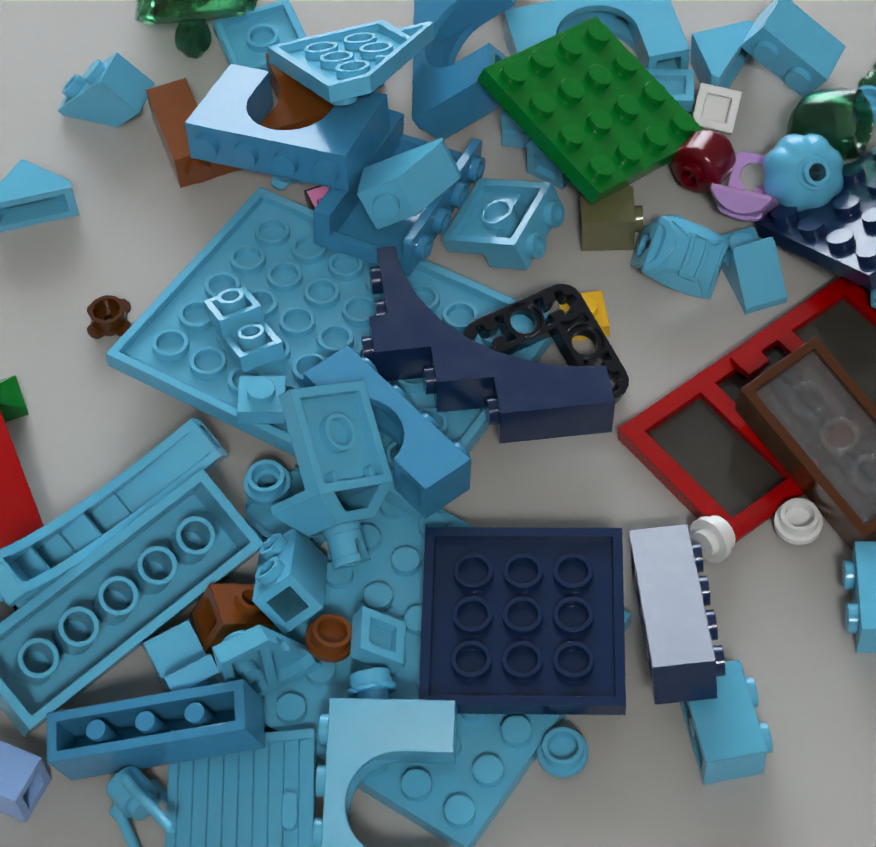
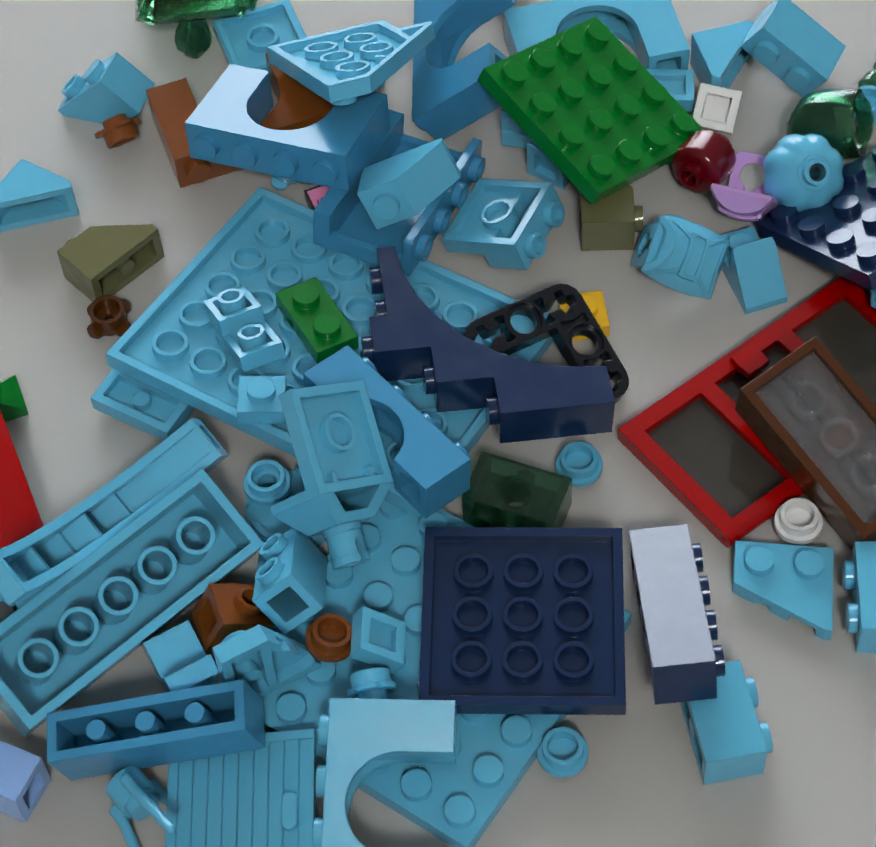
(109, 257): none -> olive slope
(118, 130): none -> dark orange plate
(140, 405): none -> medium azure plate
(316, 319): none -> green plate
(503, 481): none -> clear green brick
(579, 462): none -> medium azure plate
(714, 536): white plate -> none
(787, 581): none -> medium azure wing

